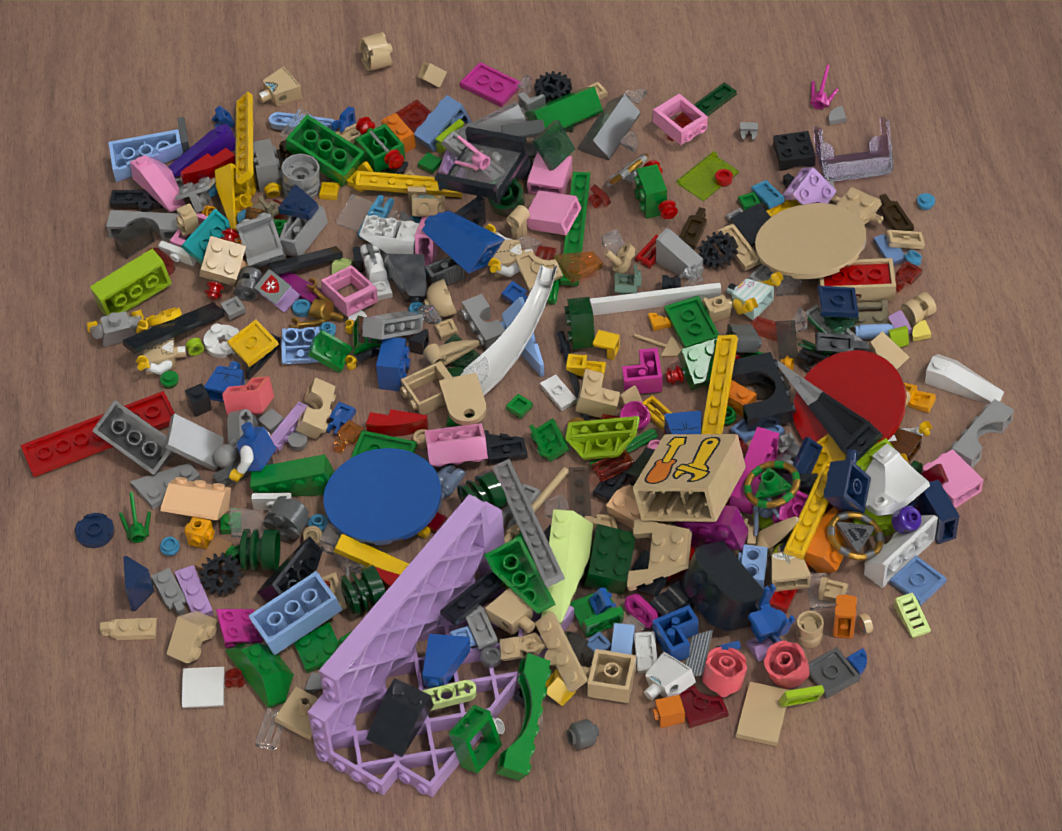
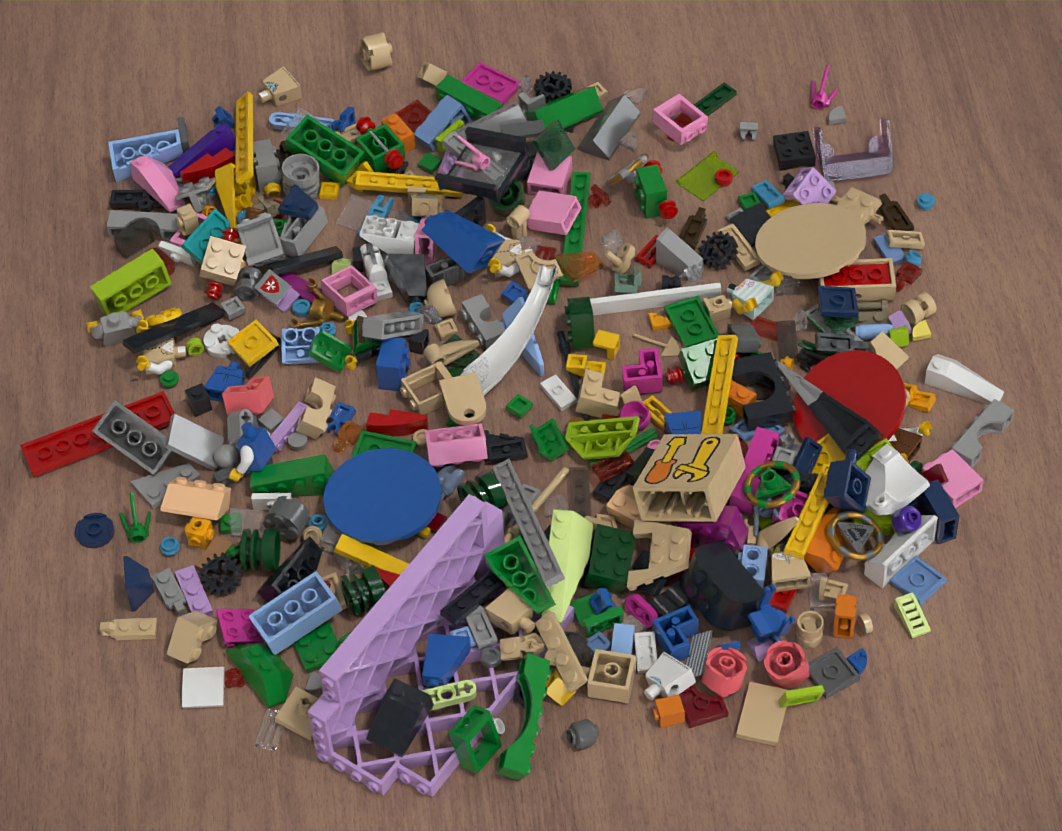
(475, 102): none -> green brick
(784, 454): none -> light grey tile

